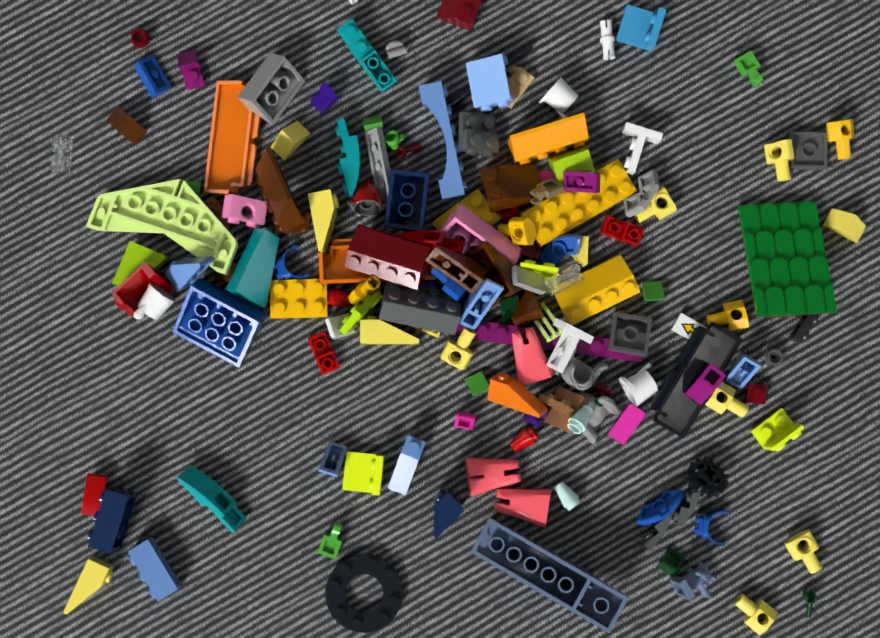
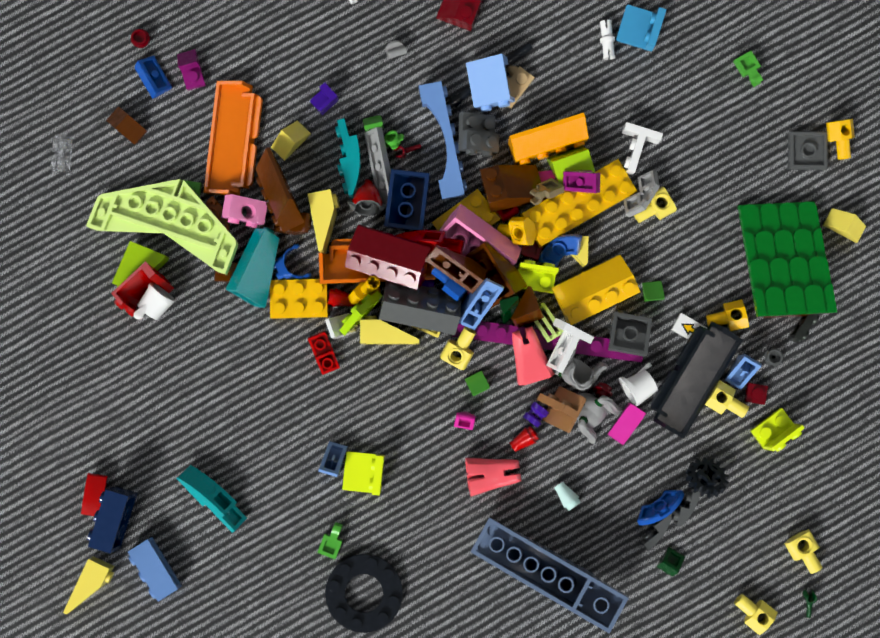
(187, 271): medium blue slope -> none
(219, 322): blue slope -> none
(271, 88): light grey slope -> none
(366, 55): teal slope -> none
(406, 464): slope -> none
(446, 510): dark blue slope -> none
(512, 394): orange slope -> none
(525, 504): coral piece -> none
(528, 280): tile -> none
(560, 97): white hat -> none
(563, 279): clear hinge -> none
(580, 419): light aqua cone -> none
(621, 231): red slope -> none
(696, 578): sand blue piece -> none
(703, 523): blue helmet -> none
(705, 383): magenta slope -> none
(781, 162): light yellow piece -> none

